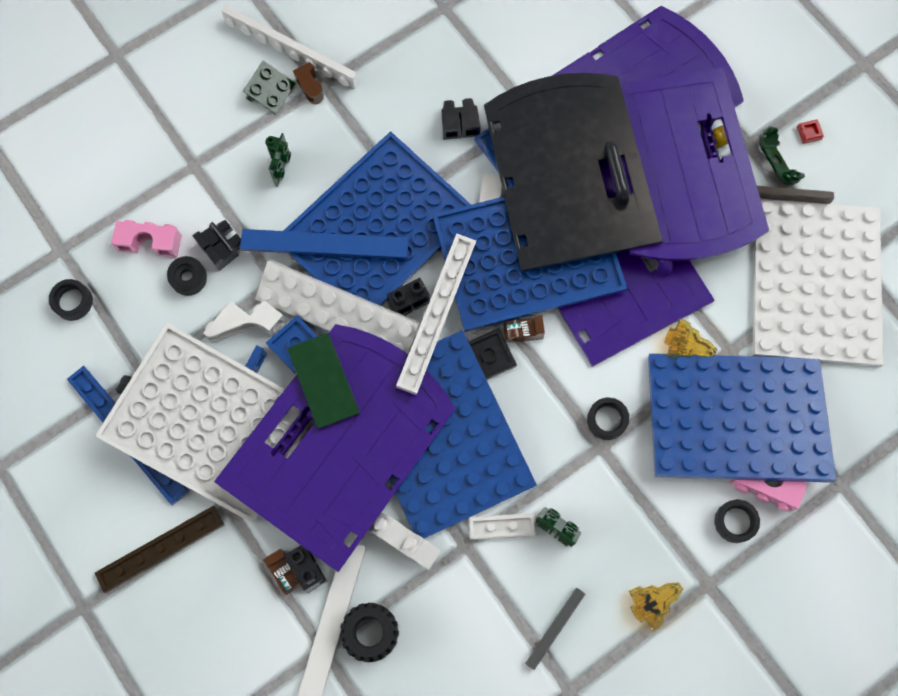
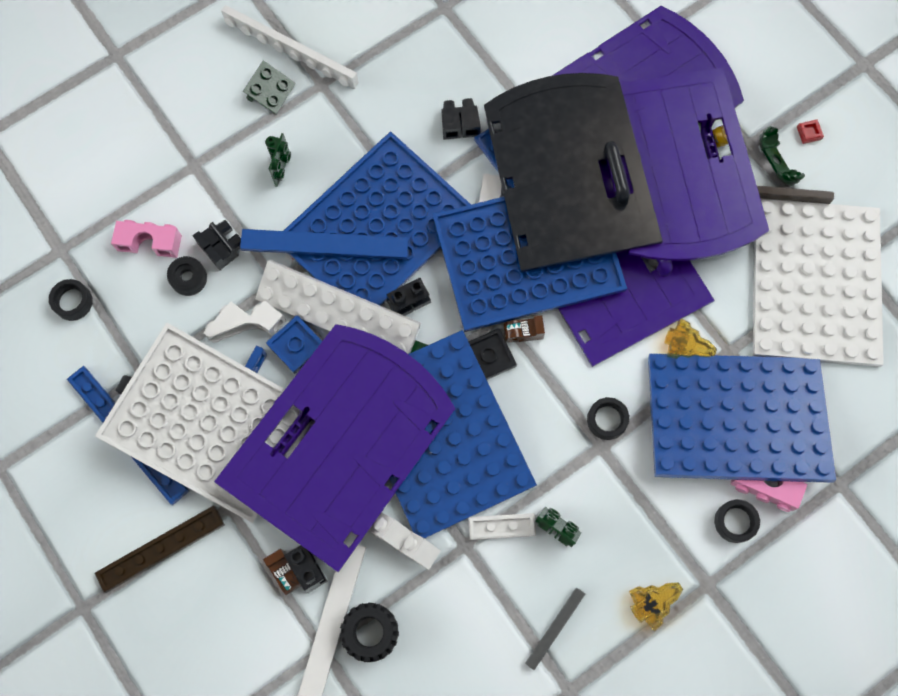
(305, 78): reddish brown leg -> none
(323, 381): dark green tile -> none
(436, 314): white plate -> none

